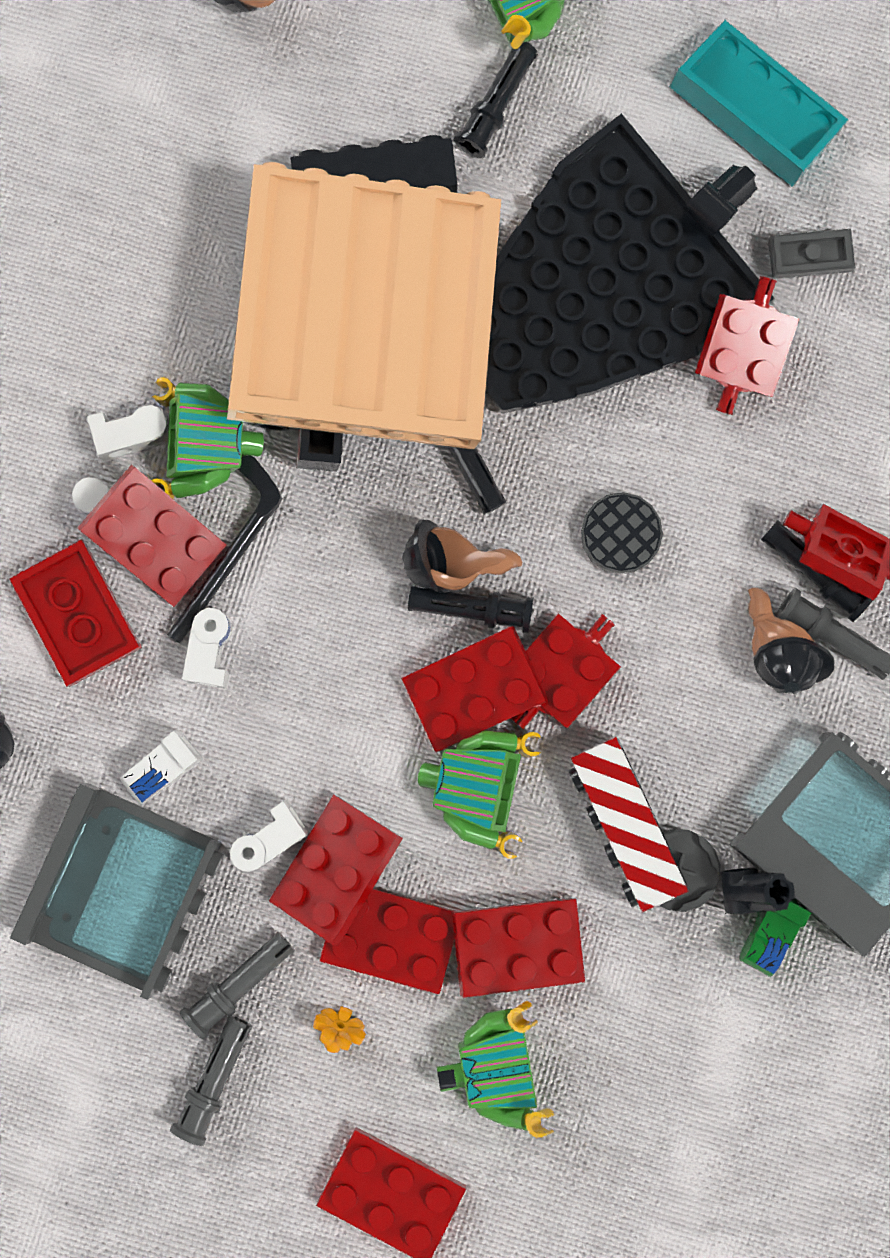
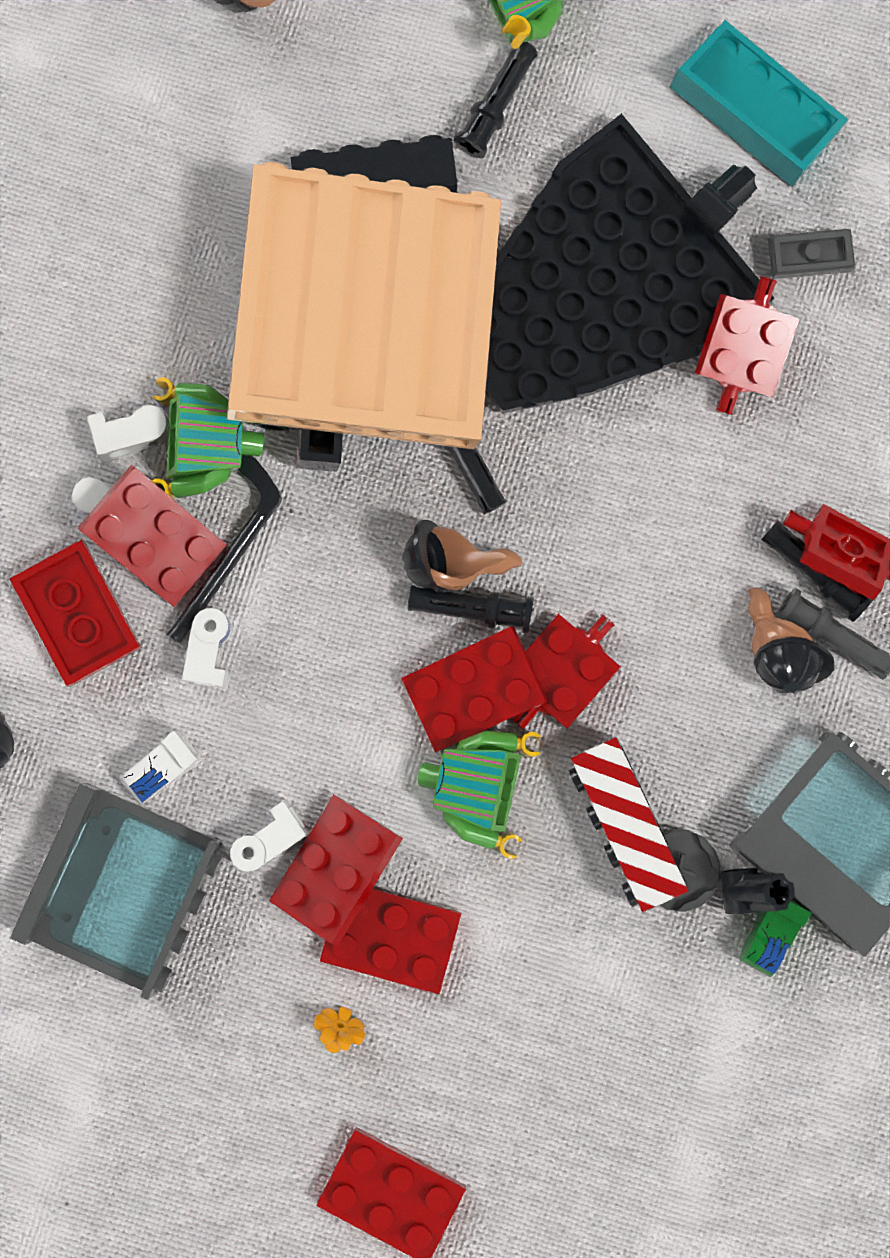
(205, 1097): dark grey pin -> none
(222, 997): dark grey pin -> none
(498, 1071): torso -> none
(518, 947): red plate -> none
(621, 533): tile -> none

